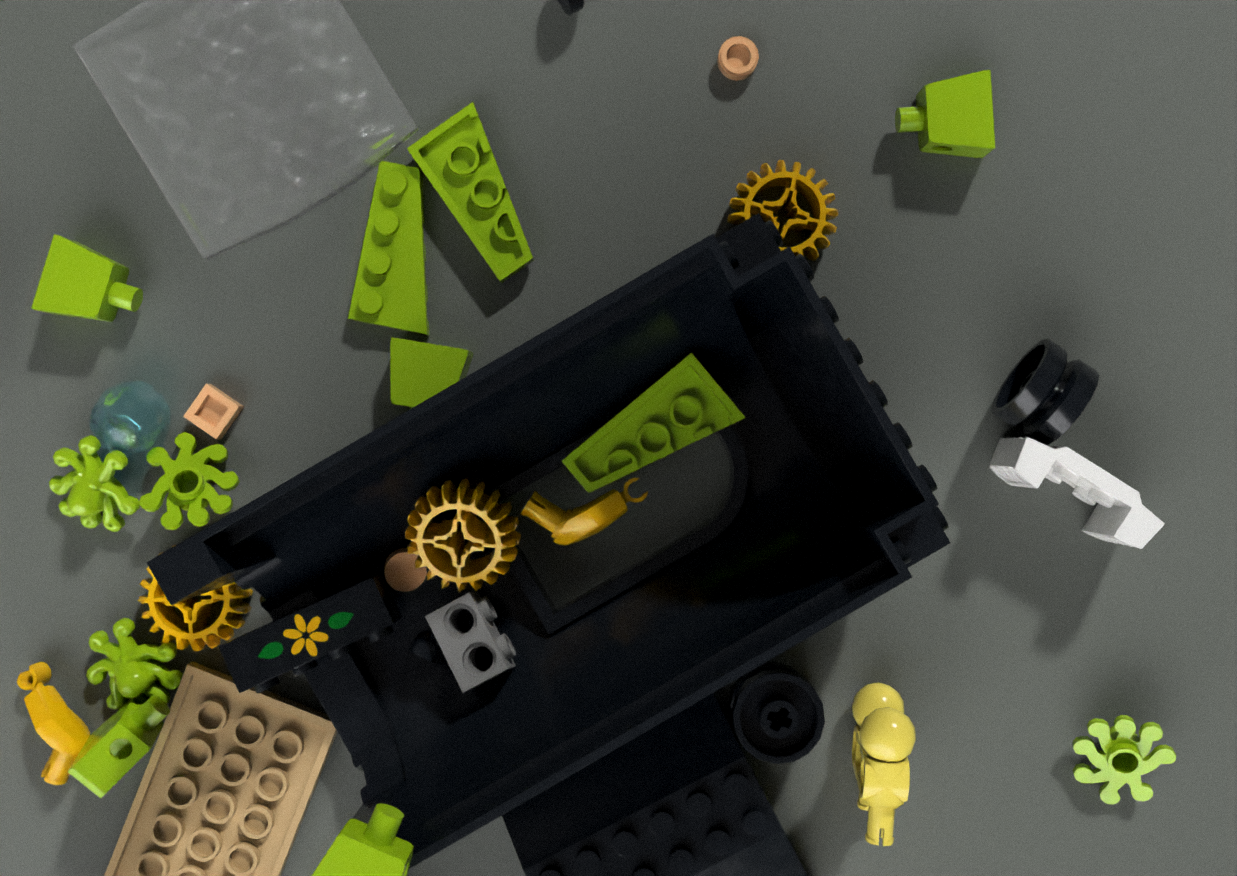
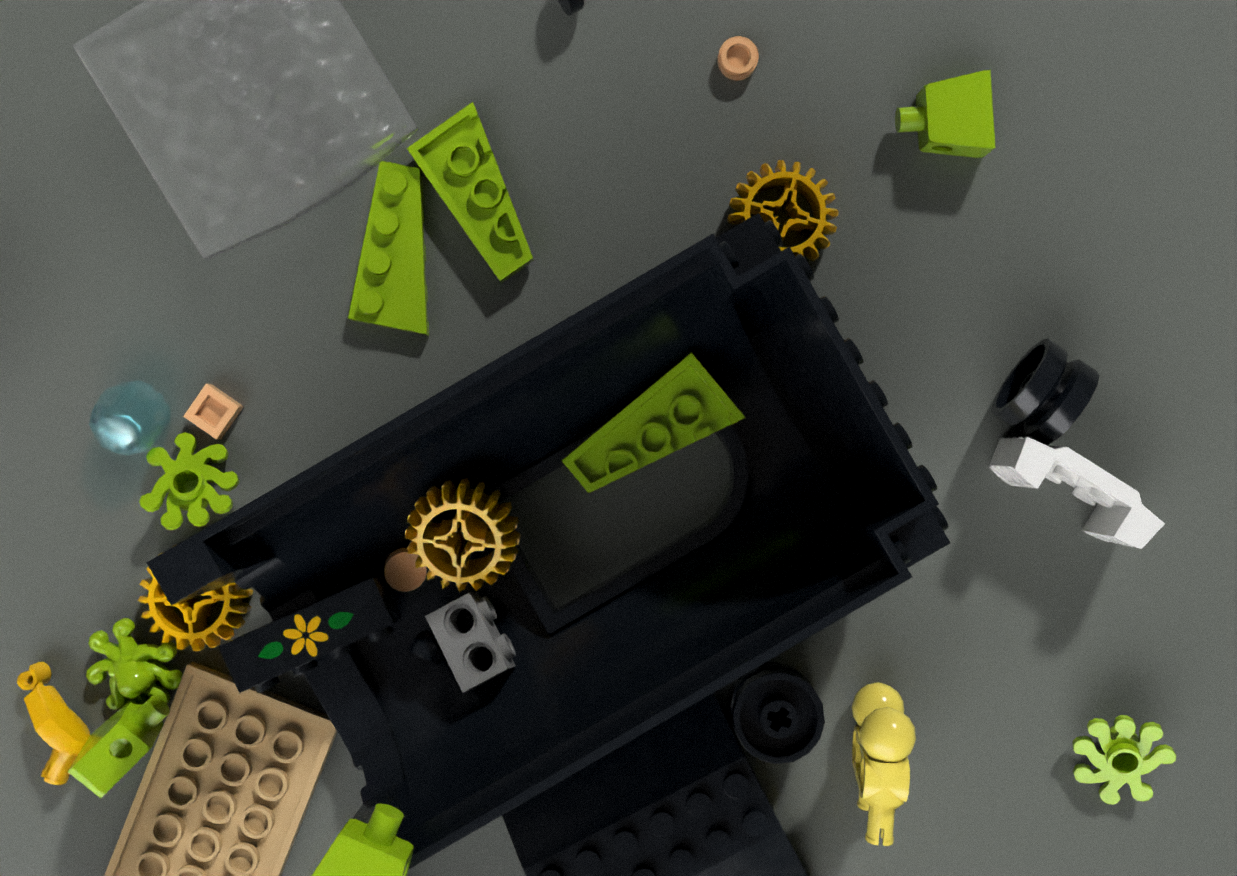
(84, 283): lime torso -> none
(93, 486): lime animal -> none
(424, 370): lime torso -> none
(582, 521): yellow arm -> none

